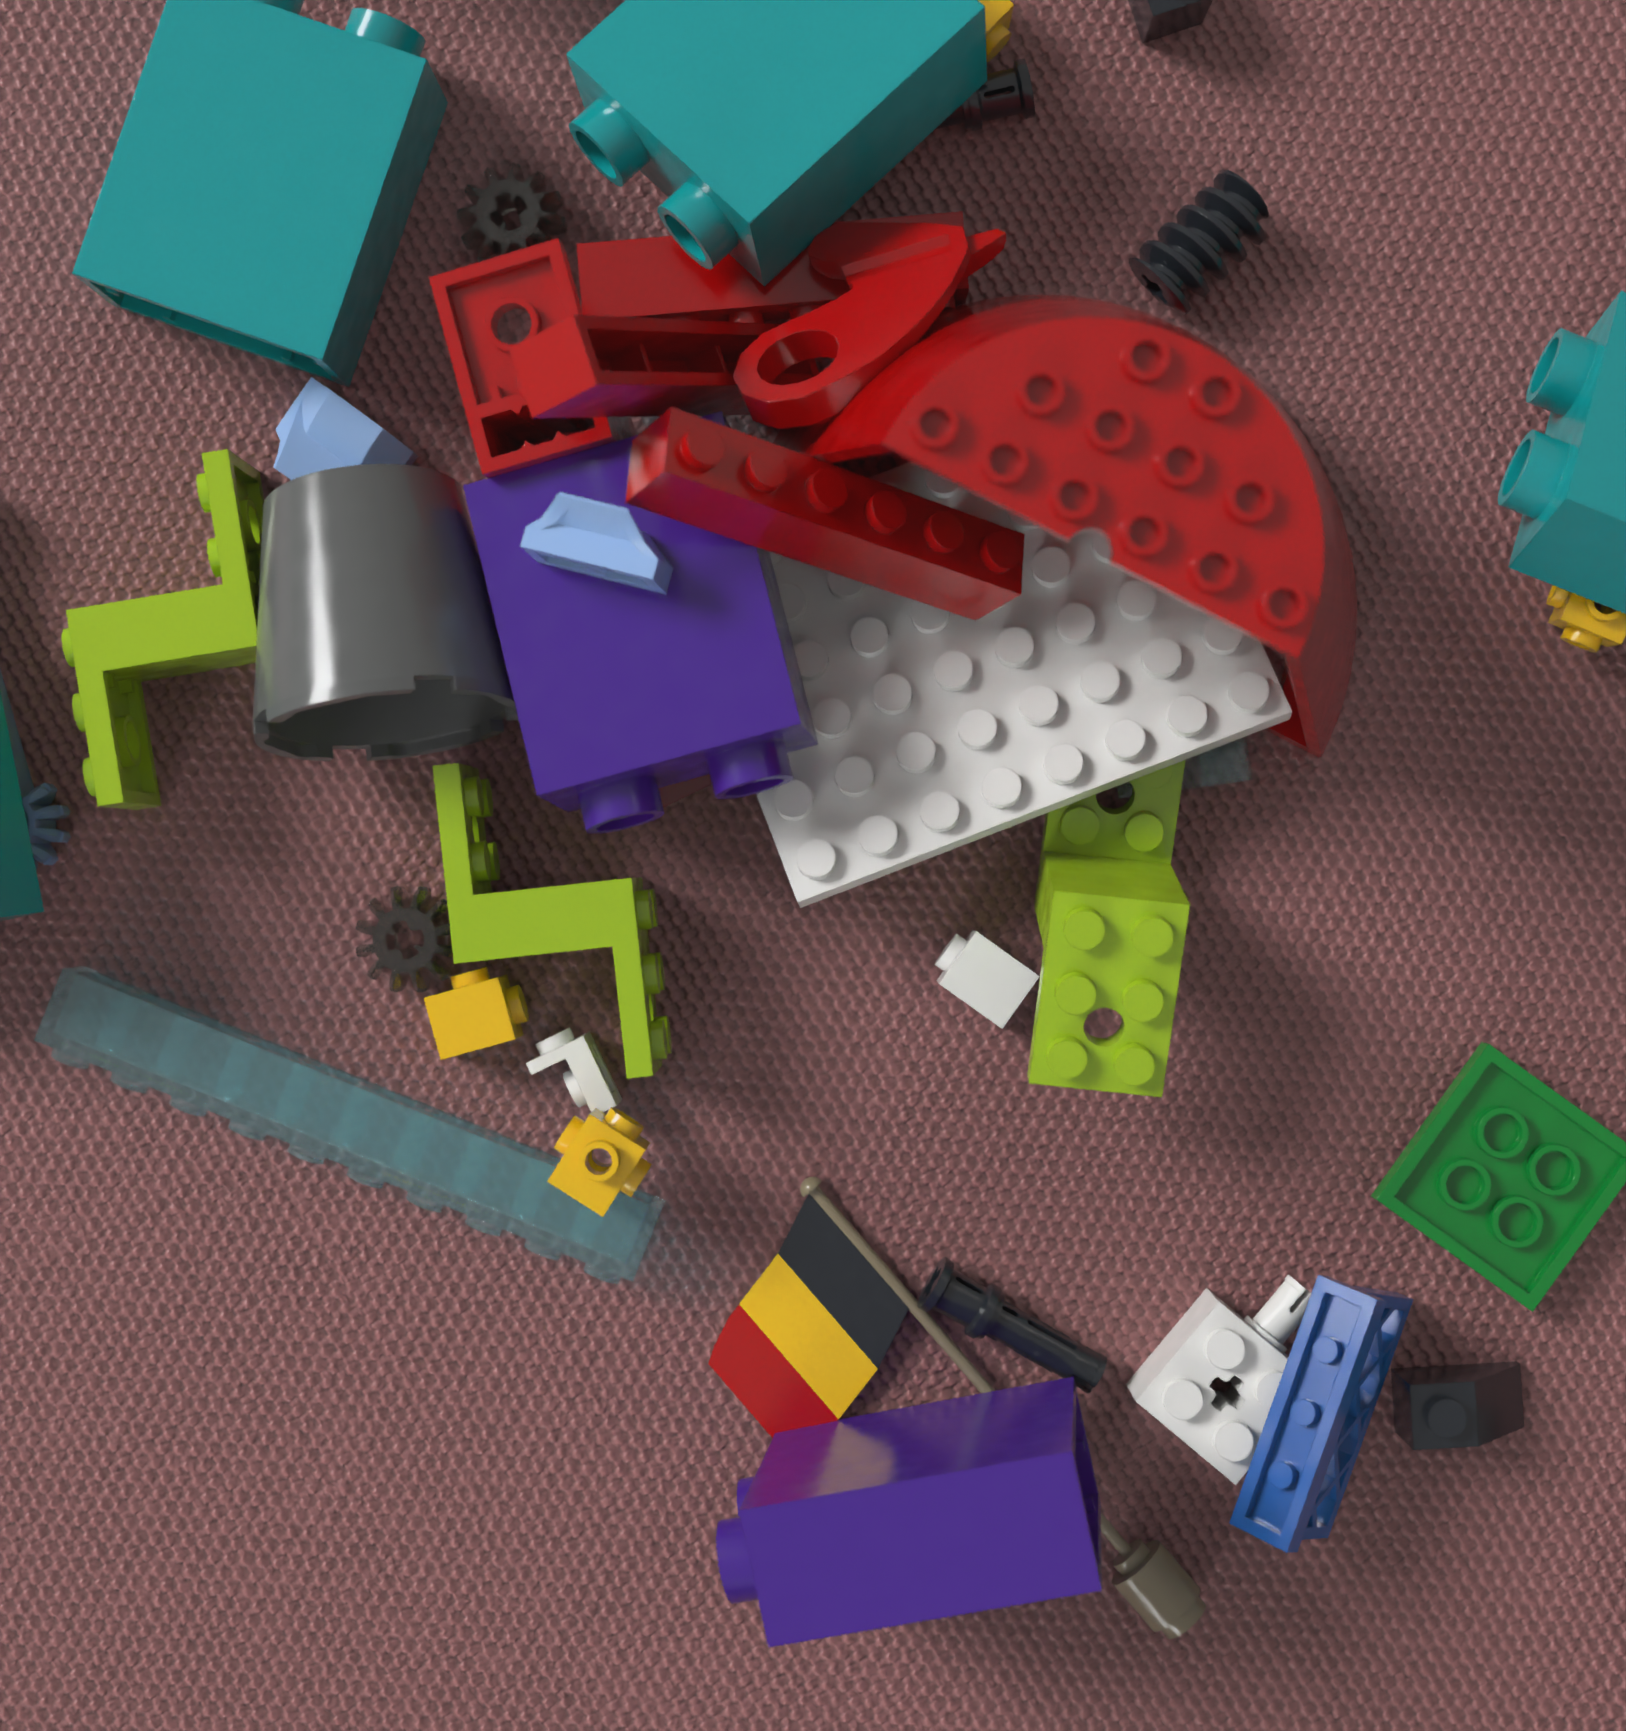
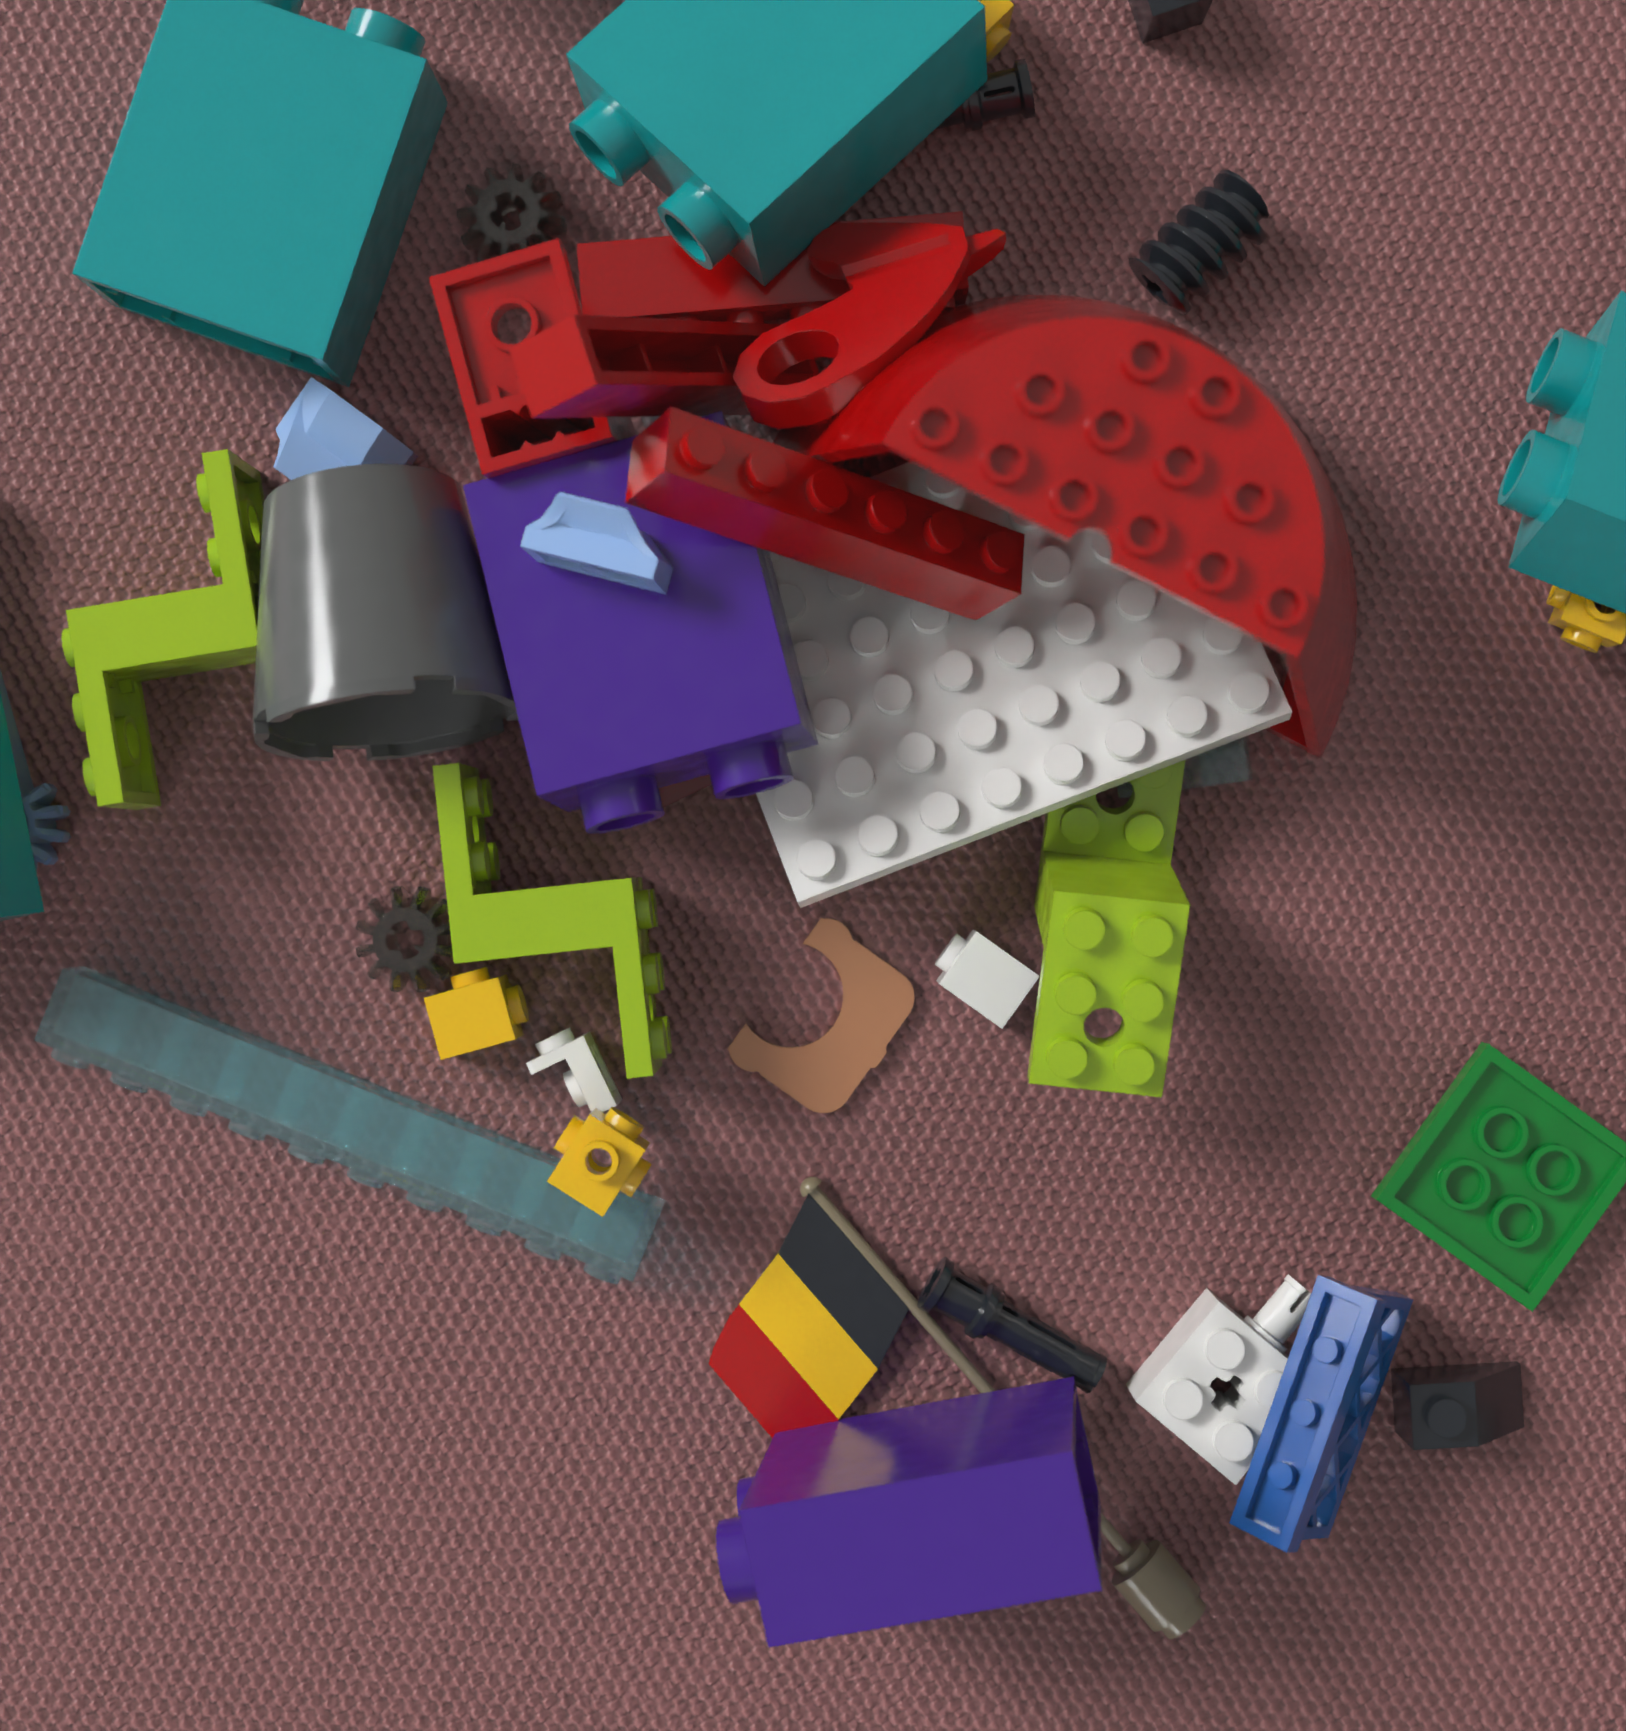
(872, 1011): none -> nougat piece

